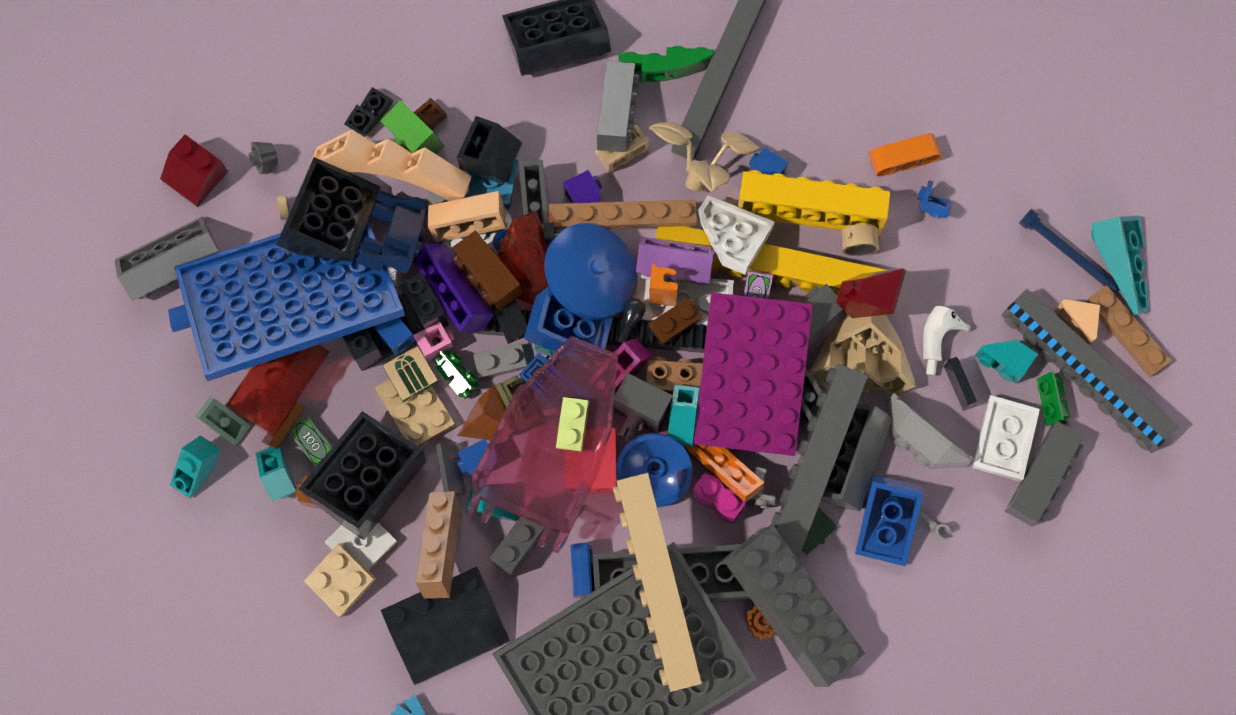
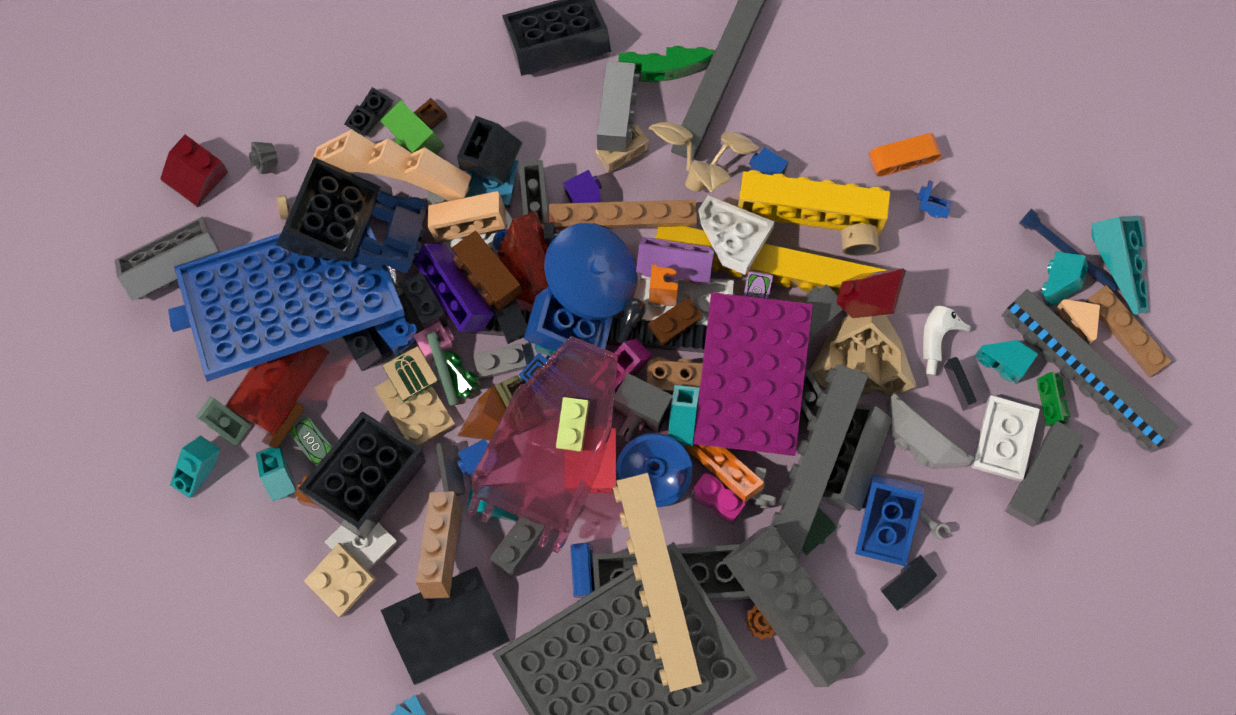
(401, 338): none -> blue plate
(442, 368): none -> sand green bar
(909, 582): none -> black slope
(1065, 277): none -> teal slope

